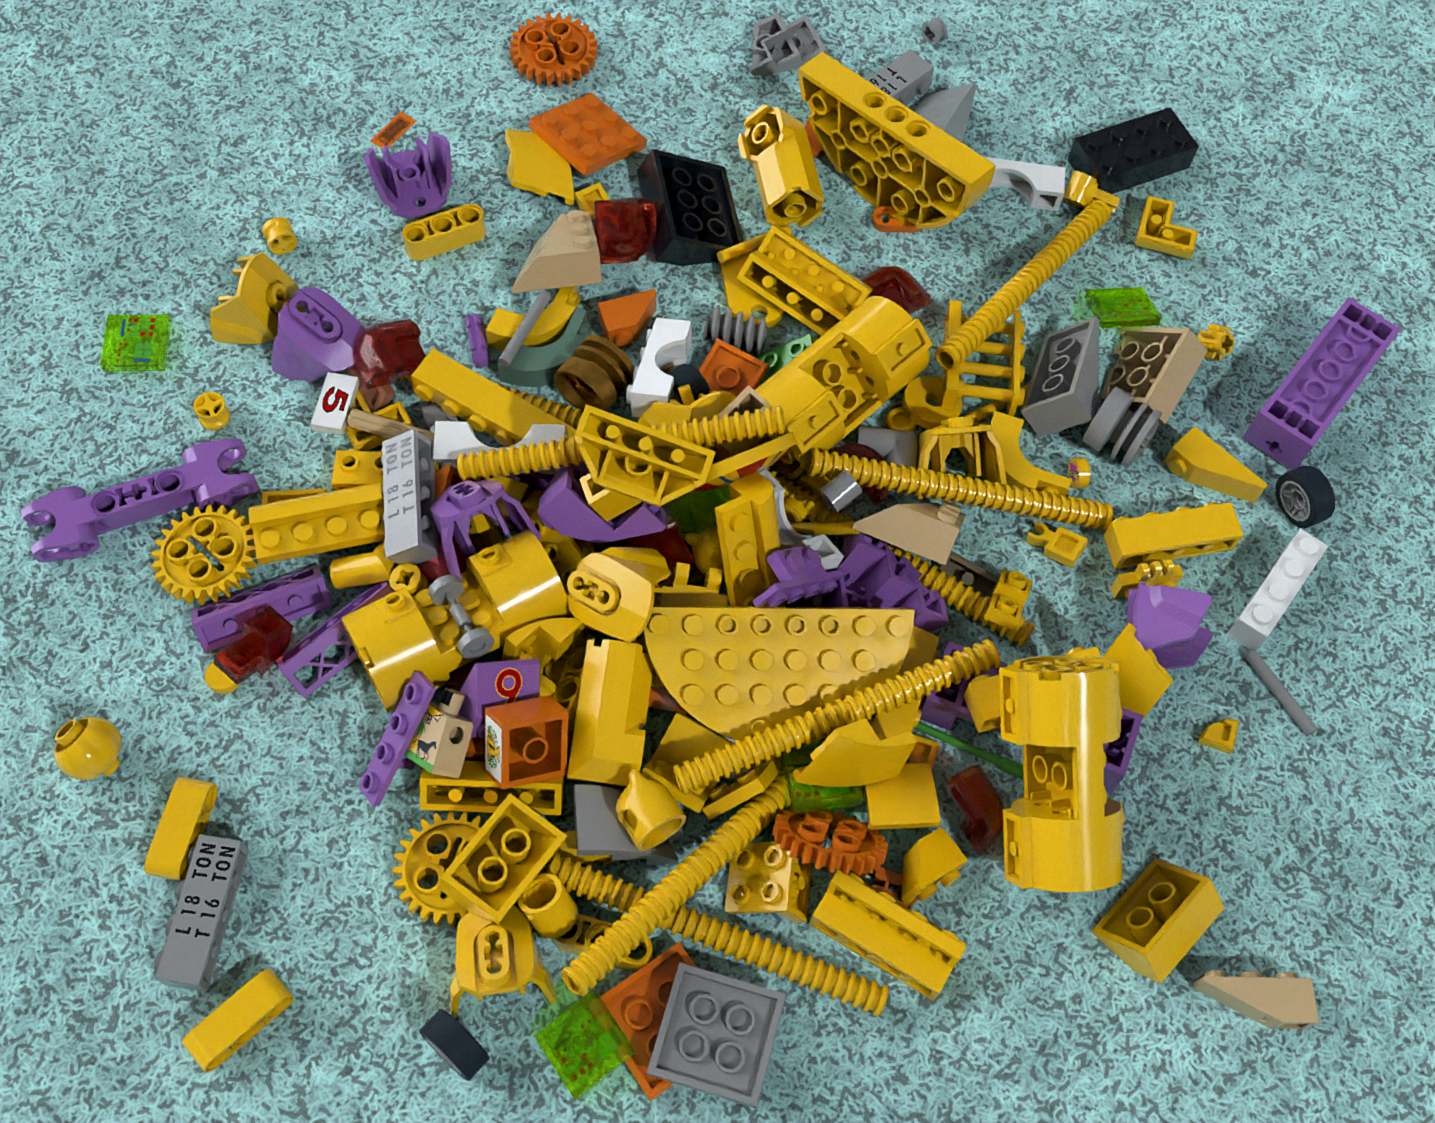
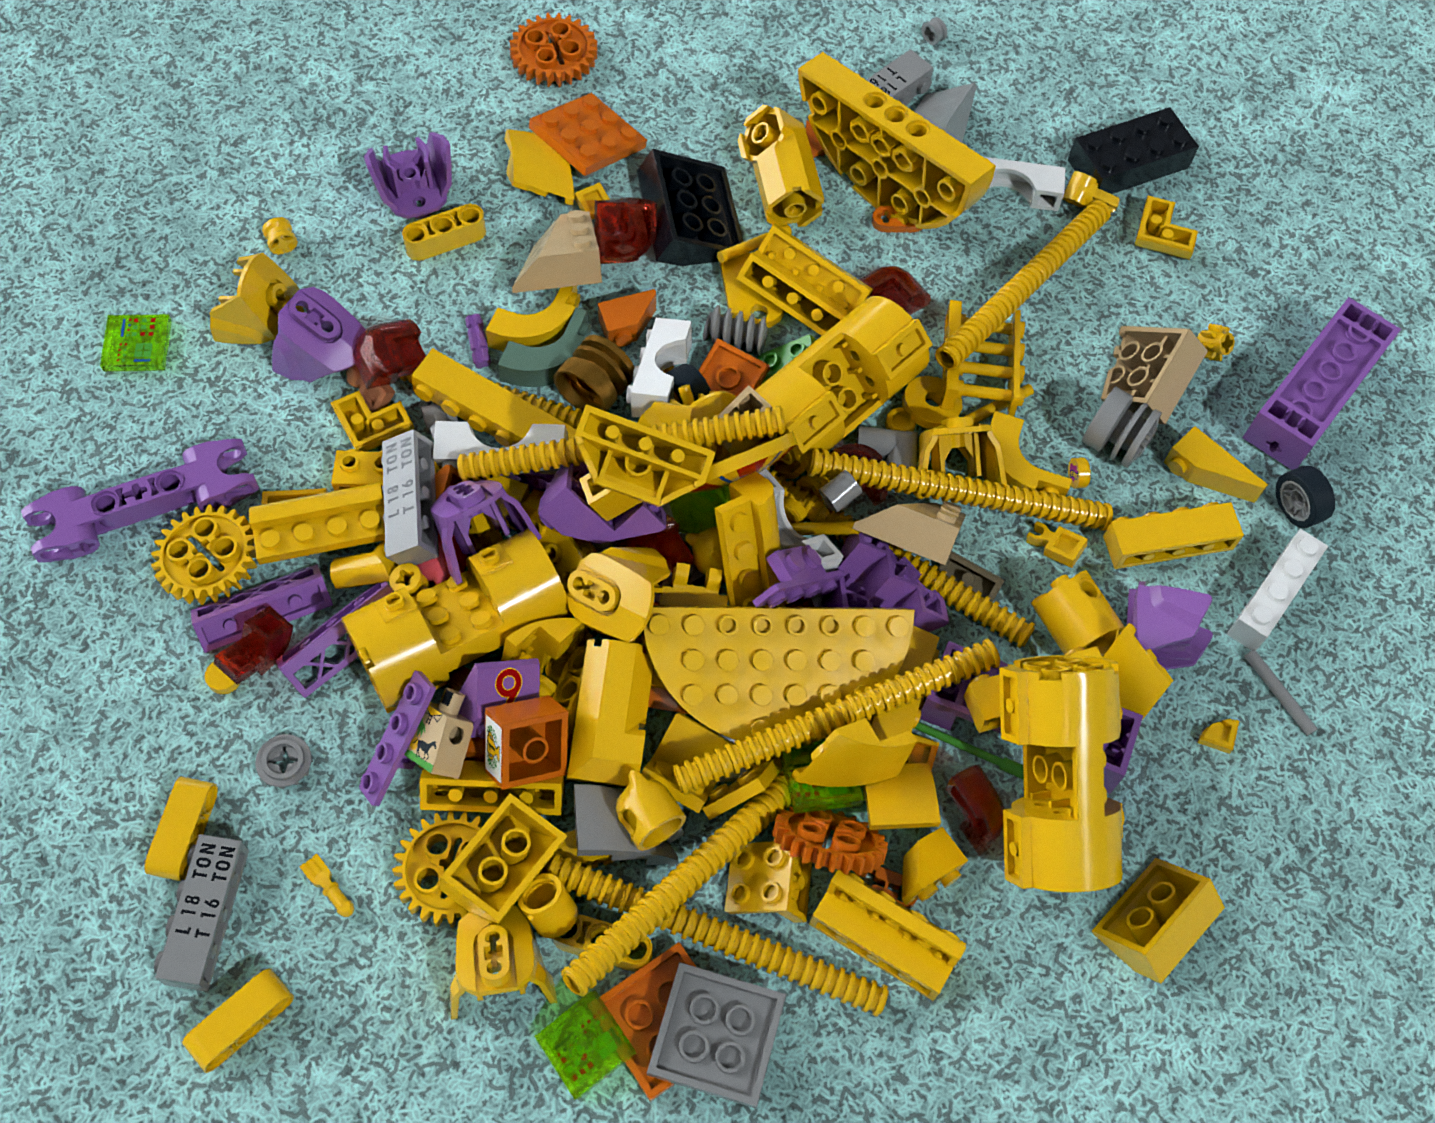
(87, 748): yellow plant -> none
(204, 409): yellow wheel -> none
(273, 751): none -> light grey gear
(321, 877): none -> yellow piece
(335, 403): white tile -> none
(381, 425): tan axle -> none
(393, 130): sticker -> none
(454, 1044): black wheel -> none
(474, 642): light grey wheel -> none
(524, 328): light grey bar -> none
(780, 51): light grey slope -> none
(1008, 599): yellow slope -> none
(1064, 379): light grey slope -> none
(1078, 614): none -> yellow cylinder
(1122, 307): clear neon green tile -> none
(1155, 574): yellow hinge -> none
(1271, 1001): tan slope -> none

